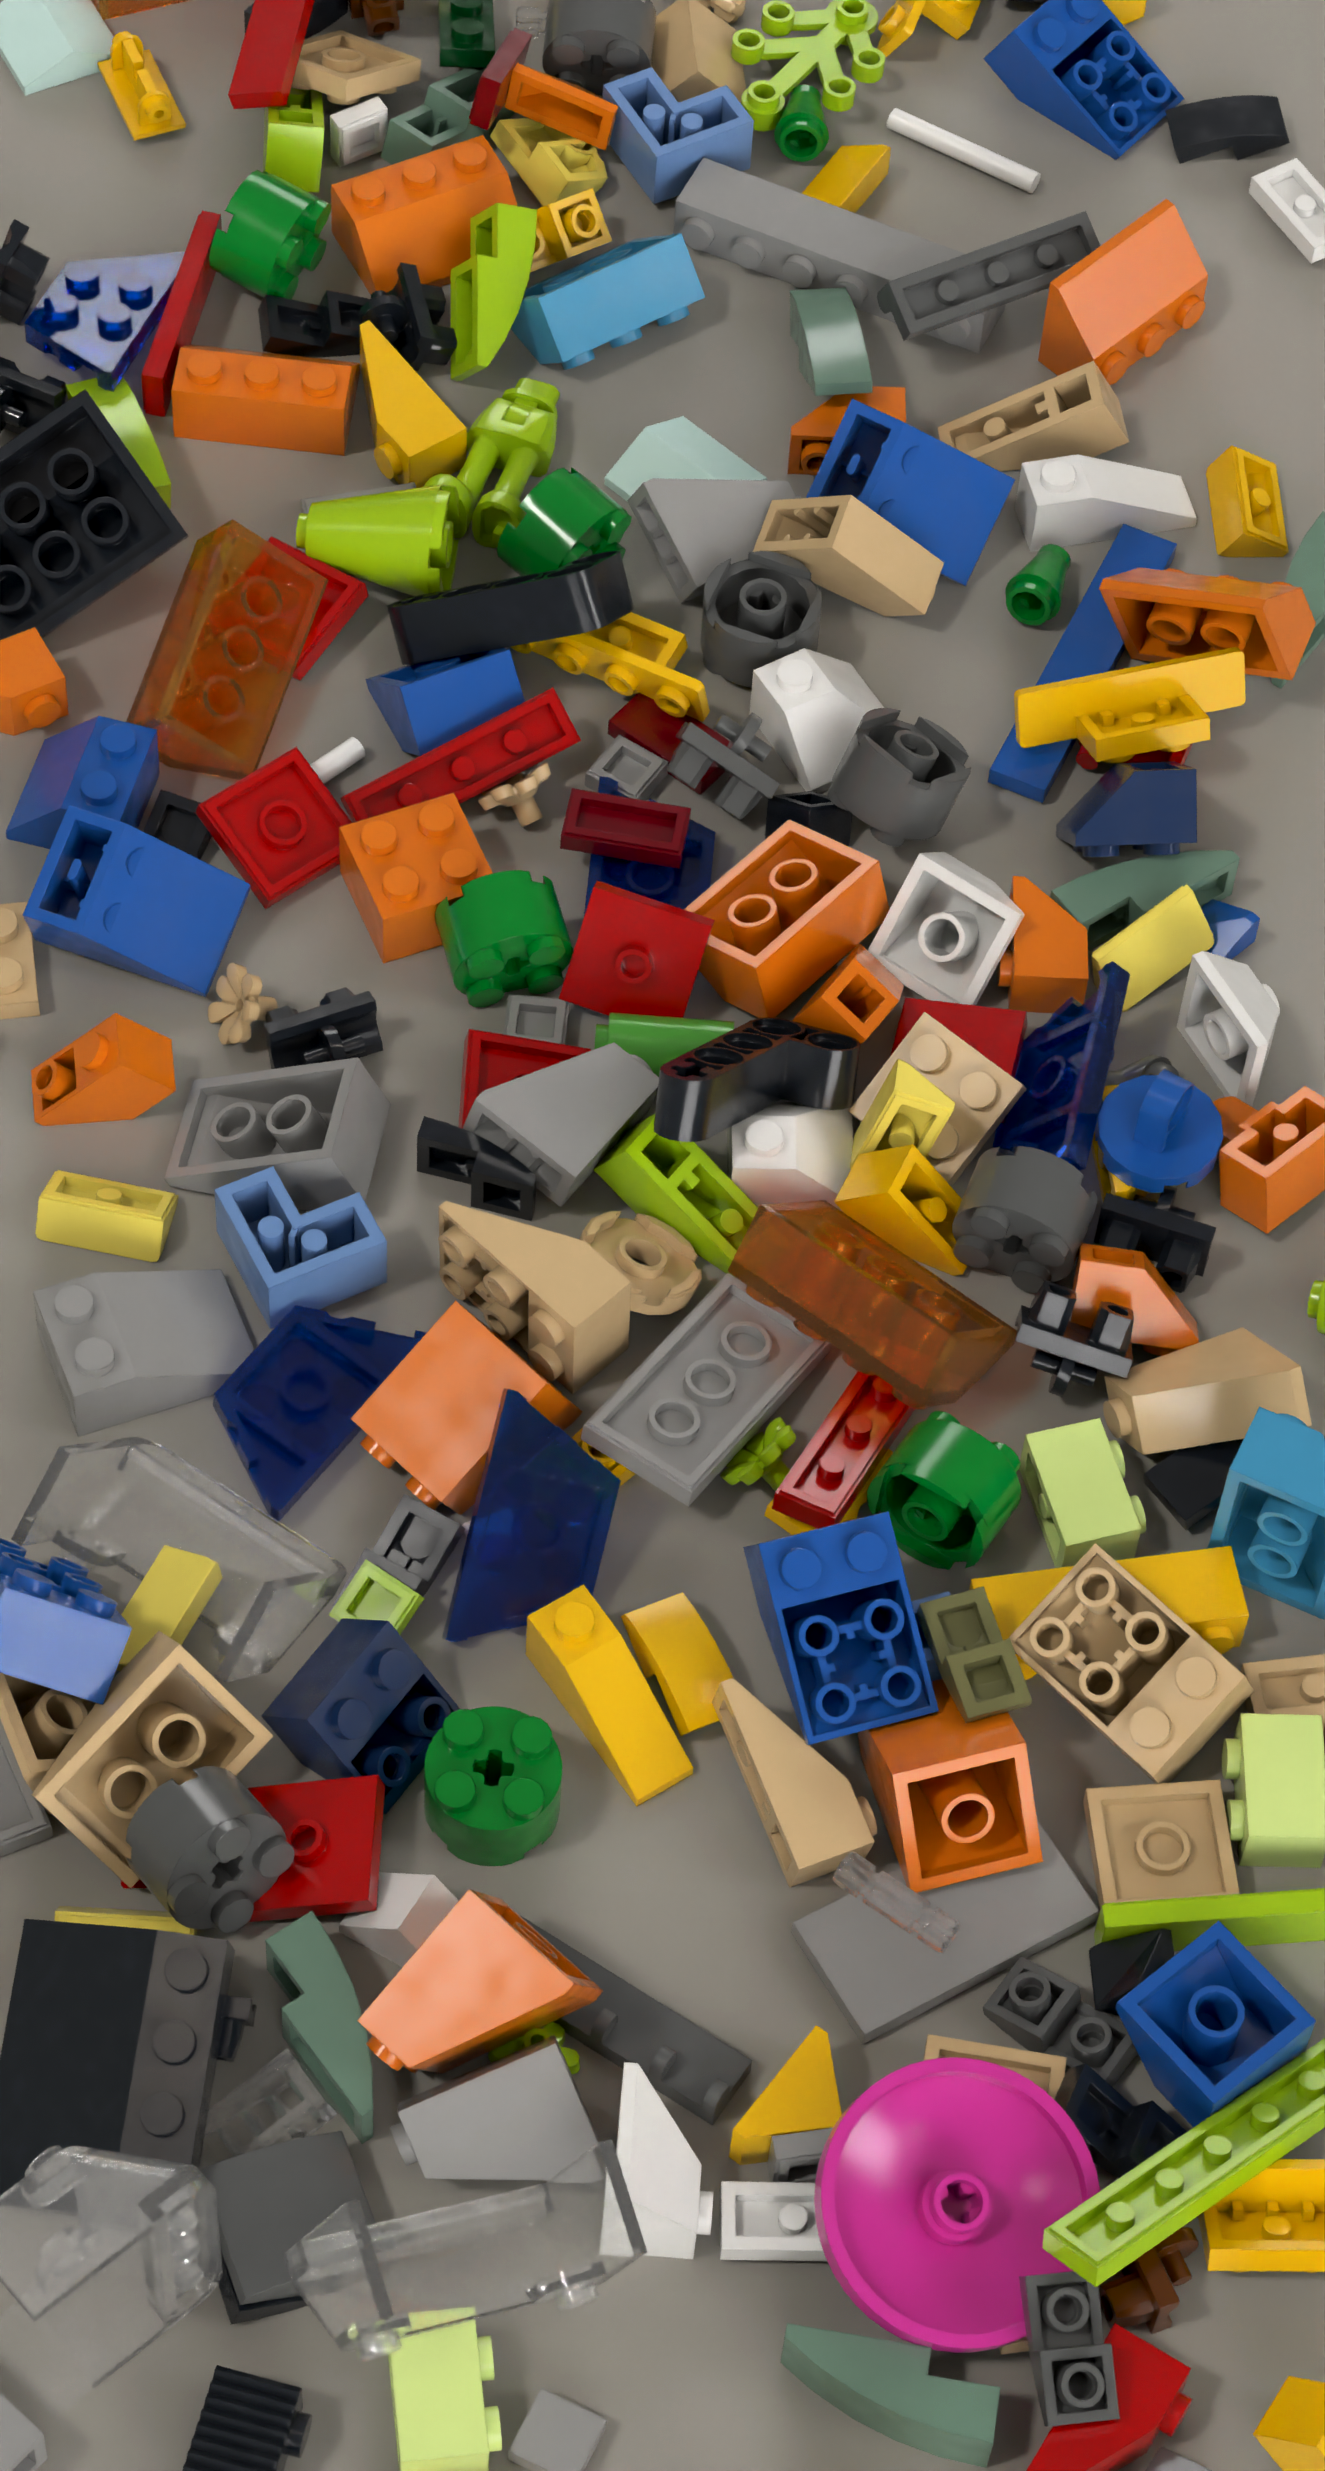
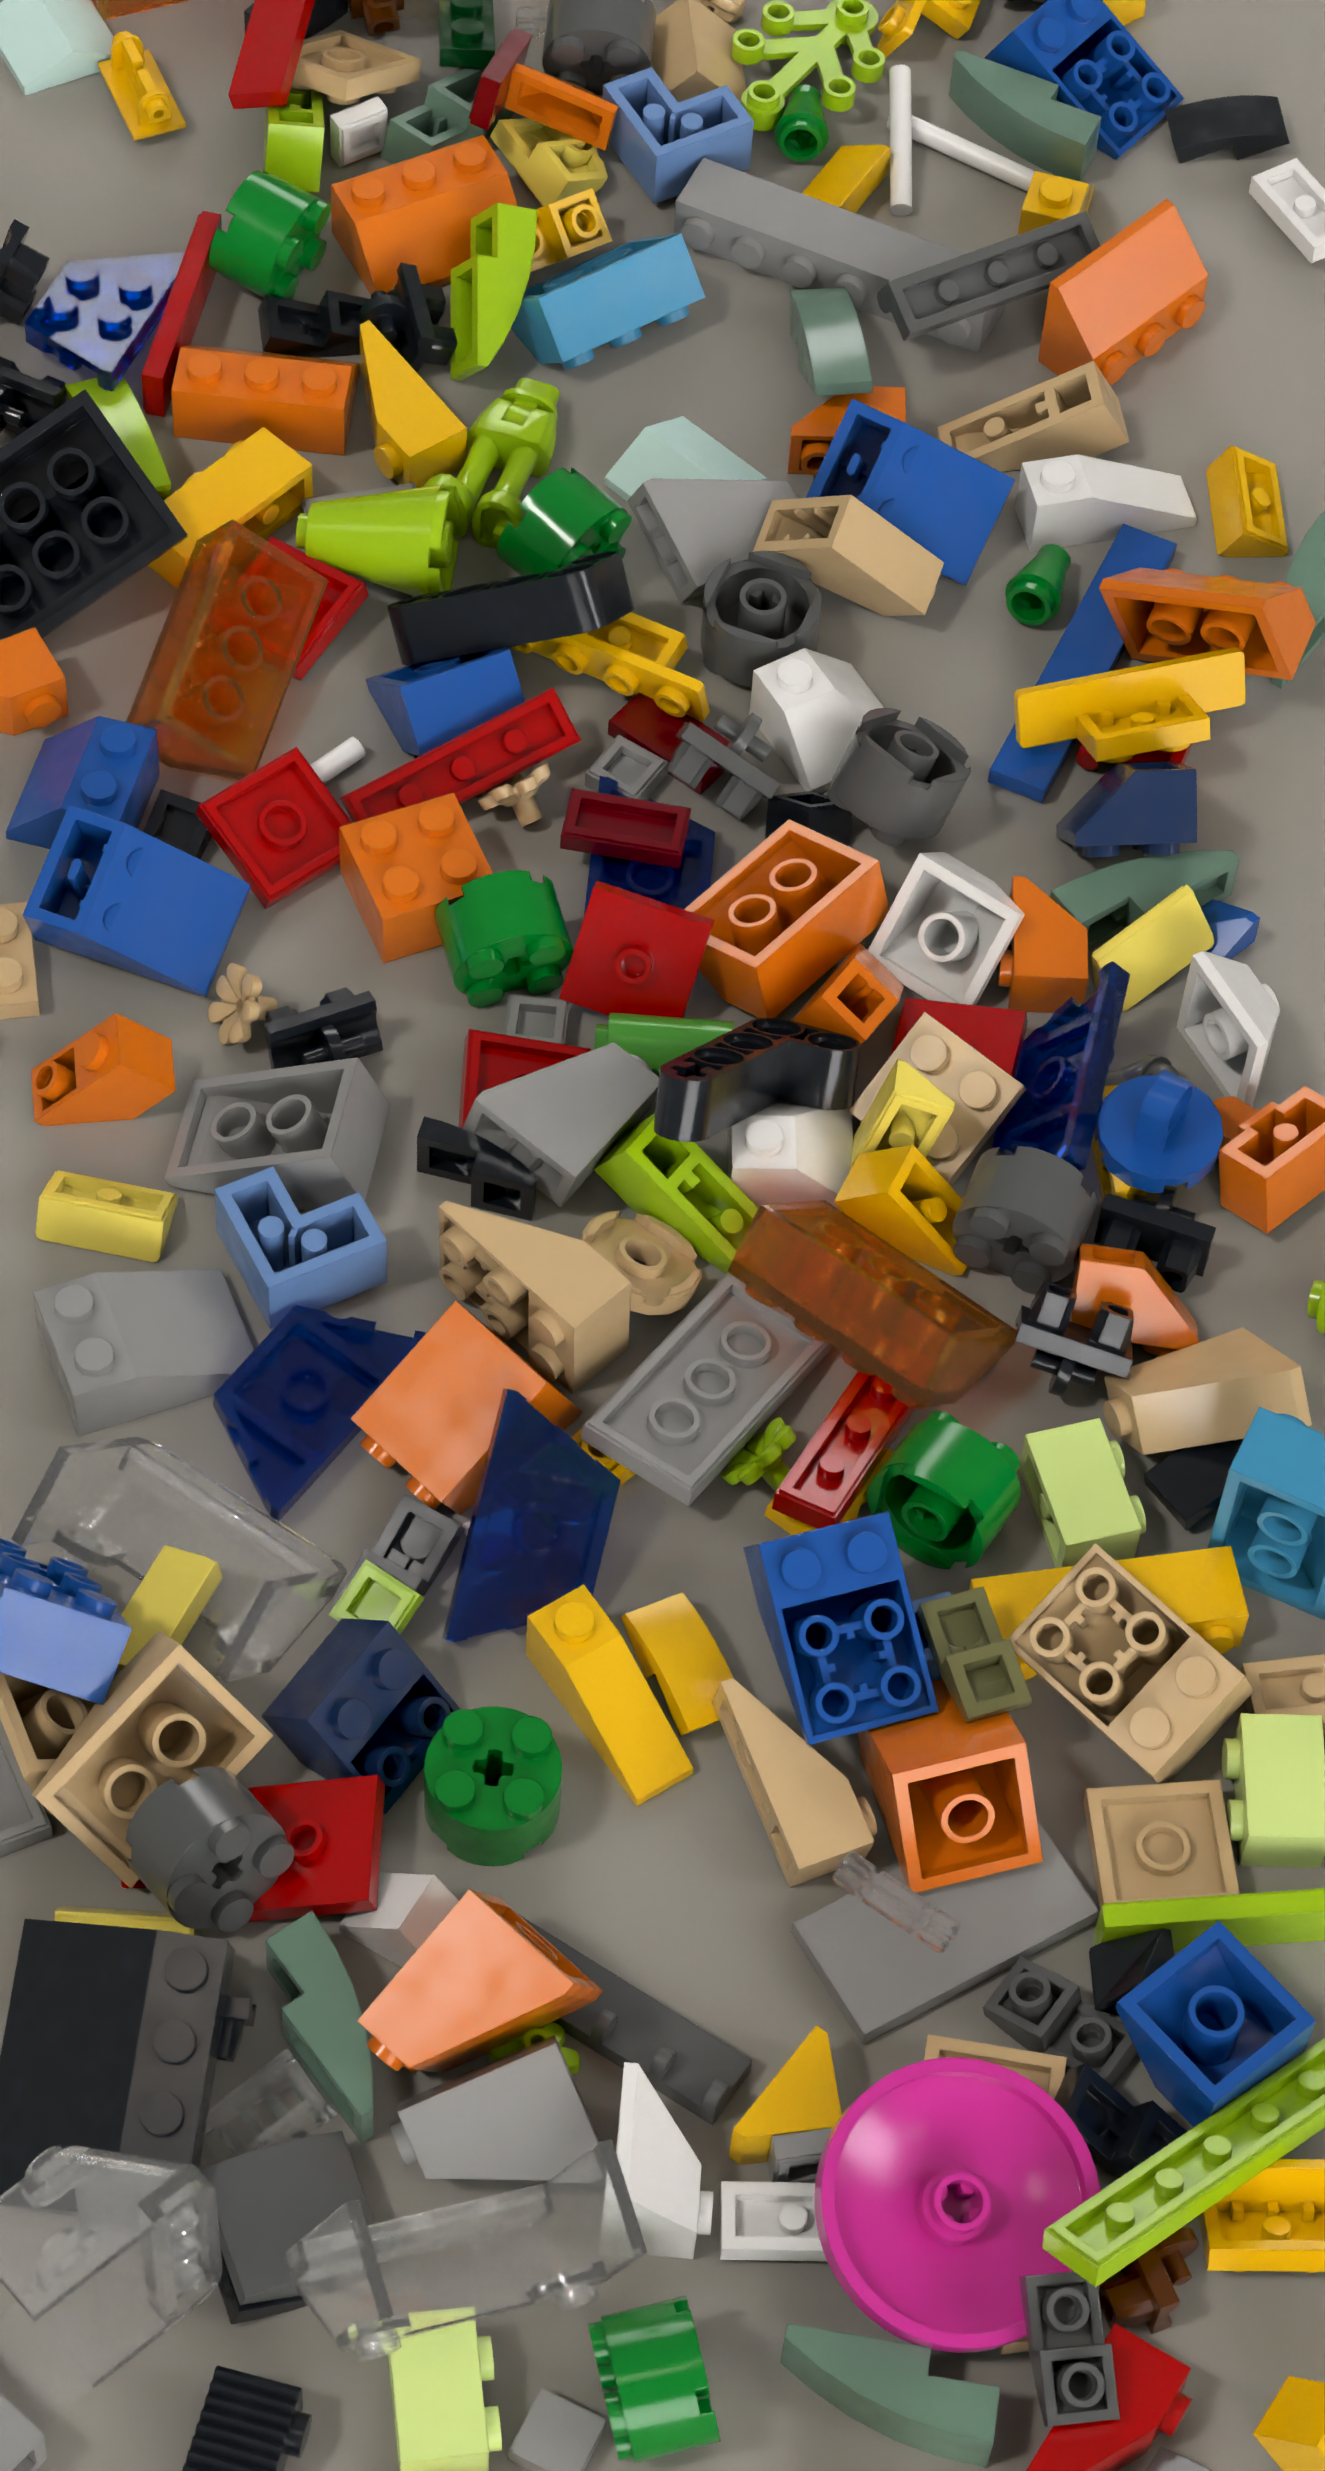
(253, 484): none -> yellow brick
(658, 2378): none -> green brick
(900, 140): none -> white bar
(1025, 115): none -> sand green slope
(1053, 199): none -> yellow slope

